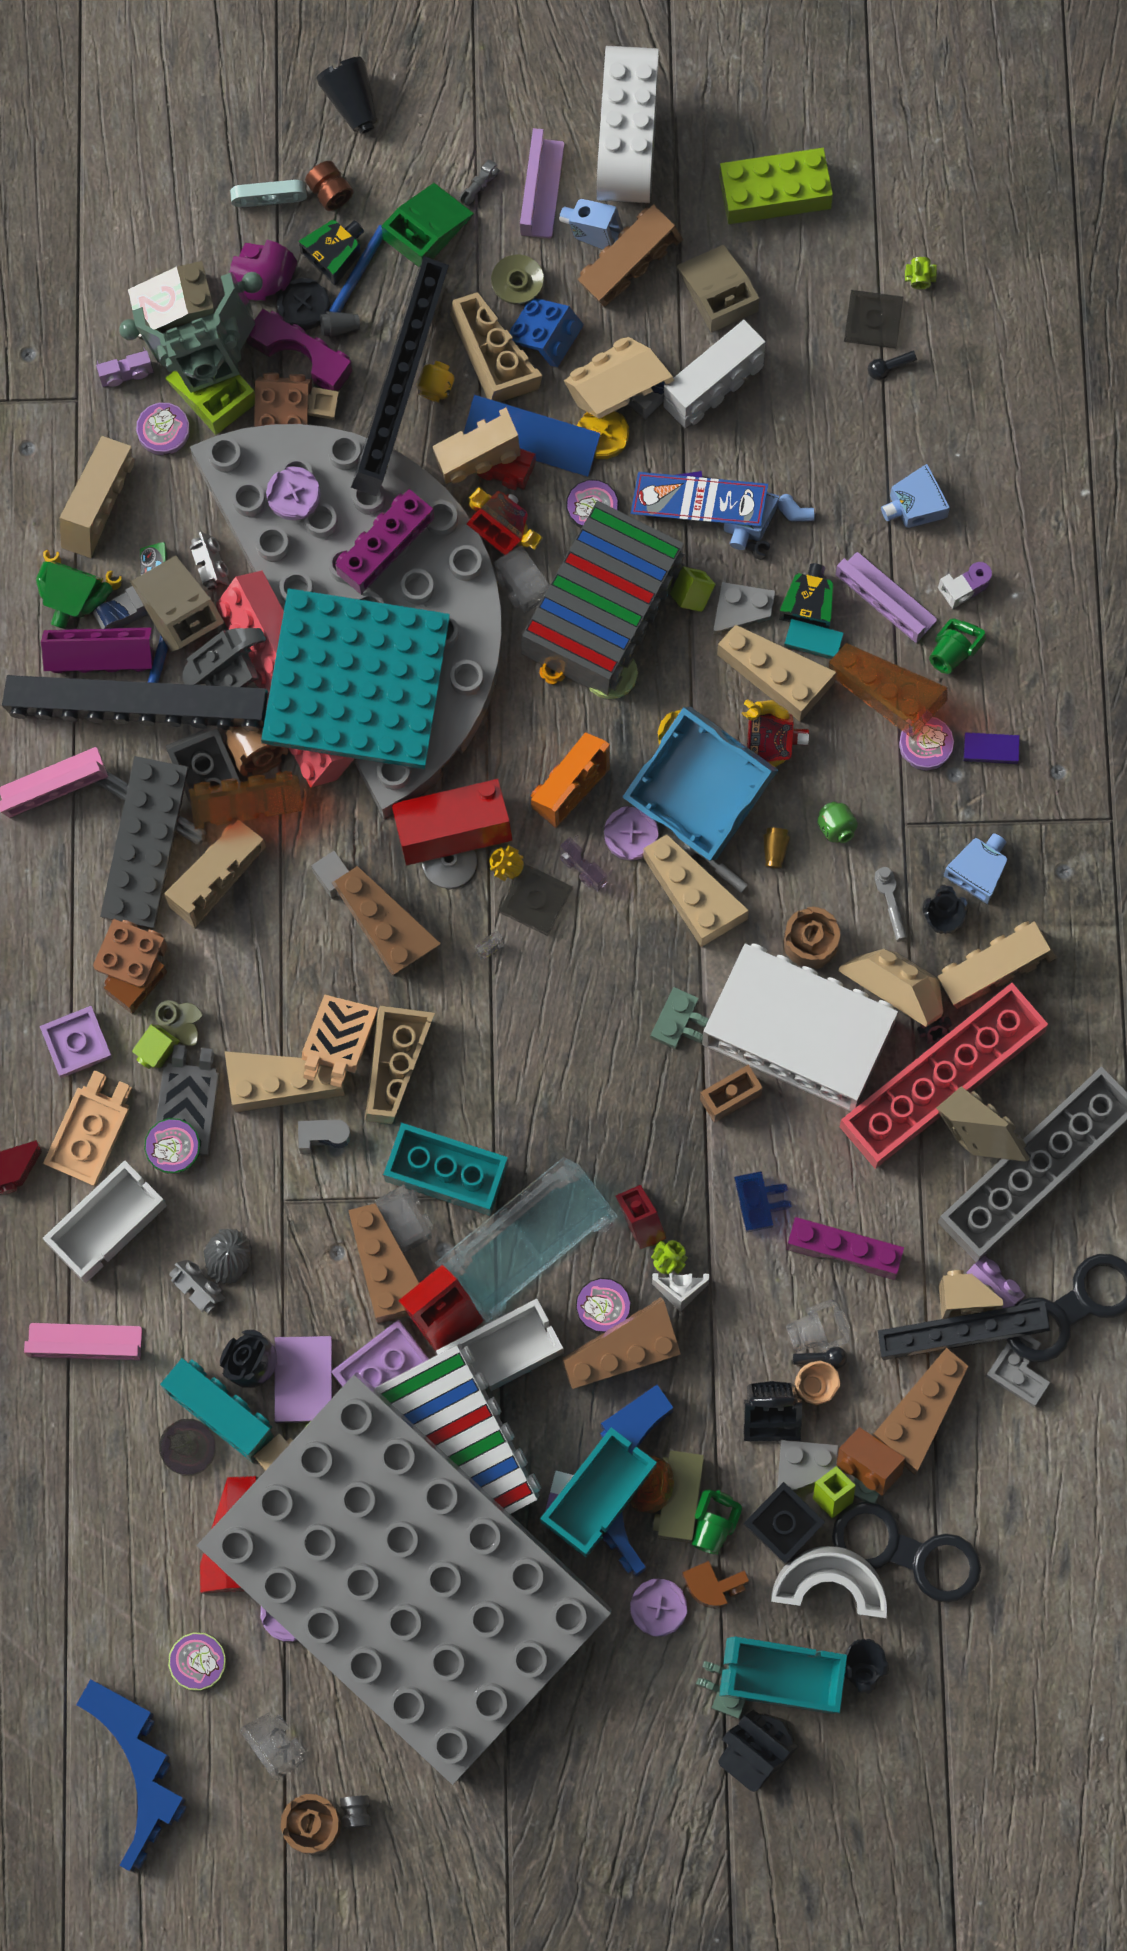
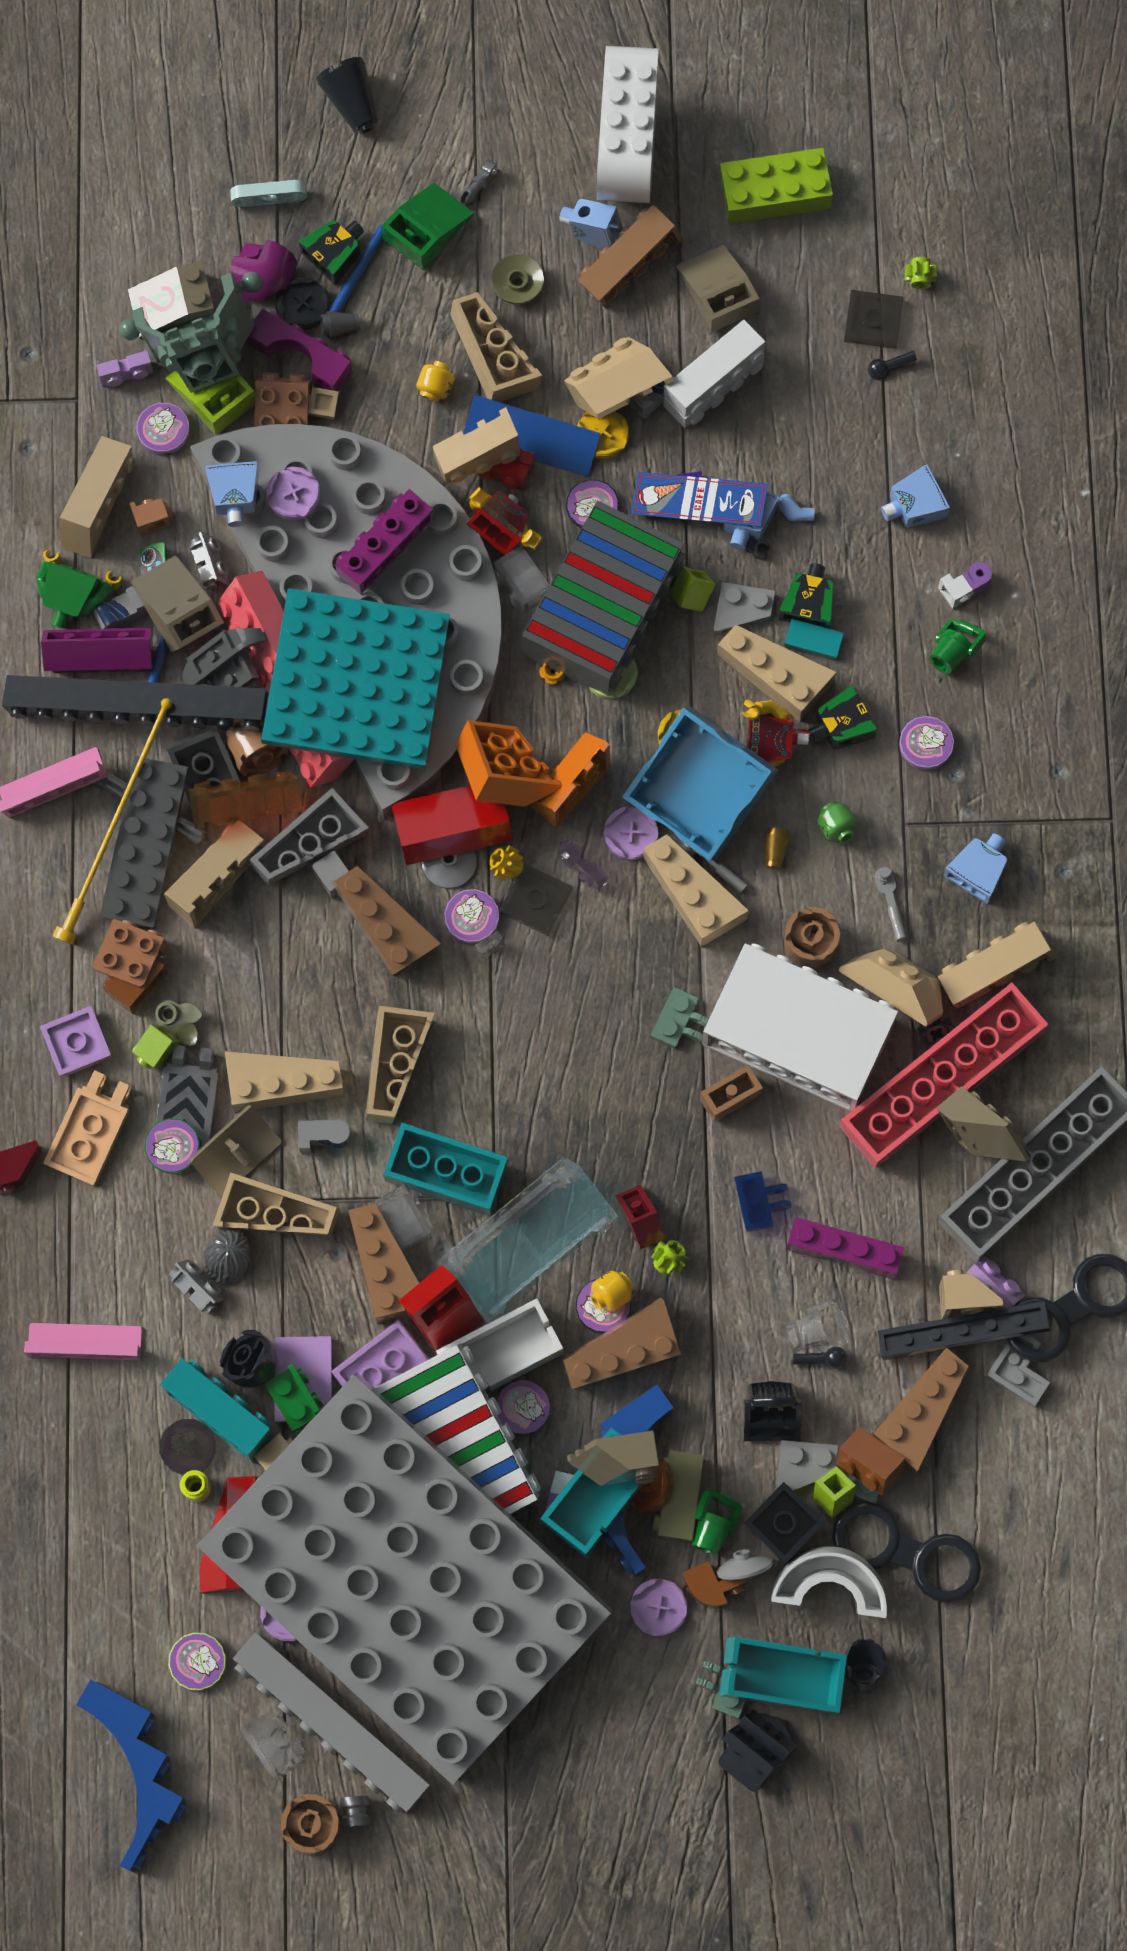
(66, 932): none -> yellow piece
(104, 1221): white piece -> none
(151, 515): none -> nougat brick
(191, 1478): none -> neon yellow brick
(234, 489): none -> light blue torso
(235, 1149): none -> dark tan shield
(262, 1207): none -> tan wedge
(293, 1397): none -> green bracket
(313, 835): none -> light grey wedge
(329, 185): copper wheel -> none
(331, 1723): none -> light grey brick
(337, 1038): light nougat tile -> none
(399, 376): black brick -> none
(471, 916): none -> tile
(503, 765): none -> orange wedge
(524, 1407): none -> tile
(541, 186): lavender panel -> none
(547, 328): blue bracket -> none
(611, 1291): none -> yellow head
(619, 1459): none -> dark tan wedge
(680, 1288): white slope -> none
(744, 1565): none -> light grey dish
(817, 1382): light nougat hair -> none
(843, 721): none -> torso
(885, 596): lavender panel -> none
(889, 689): clear orange wedge -> none
(945, 910): black hair -> none
(991, 748): dark purple tile -> none

